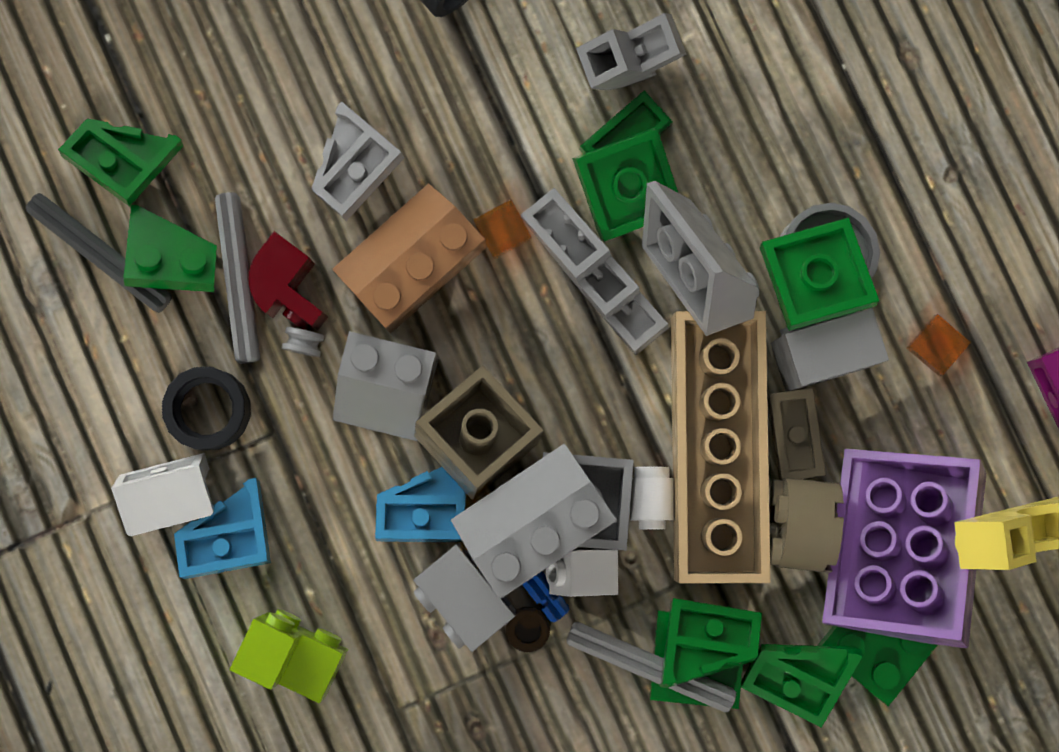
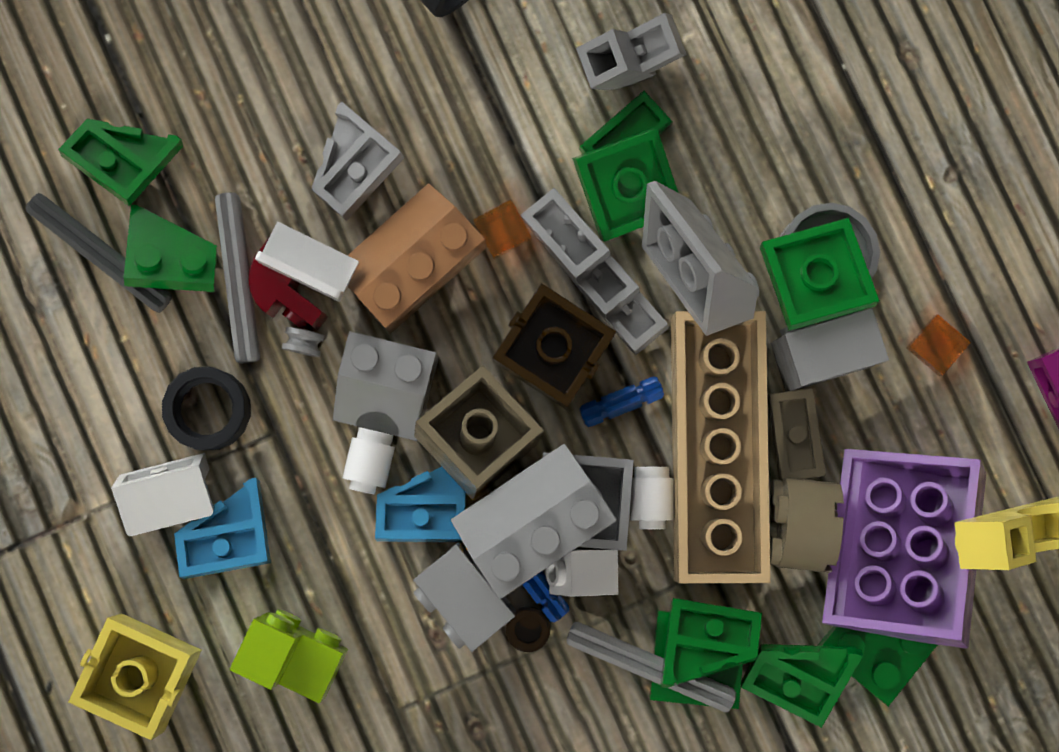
(134, 676): none -> light yellow brick
(308, 261): none -> white panel
(369, 460): none -> white brick
(553, 346): none -> dark brown brick
(621, 401): none -> blue axle

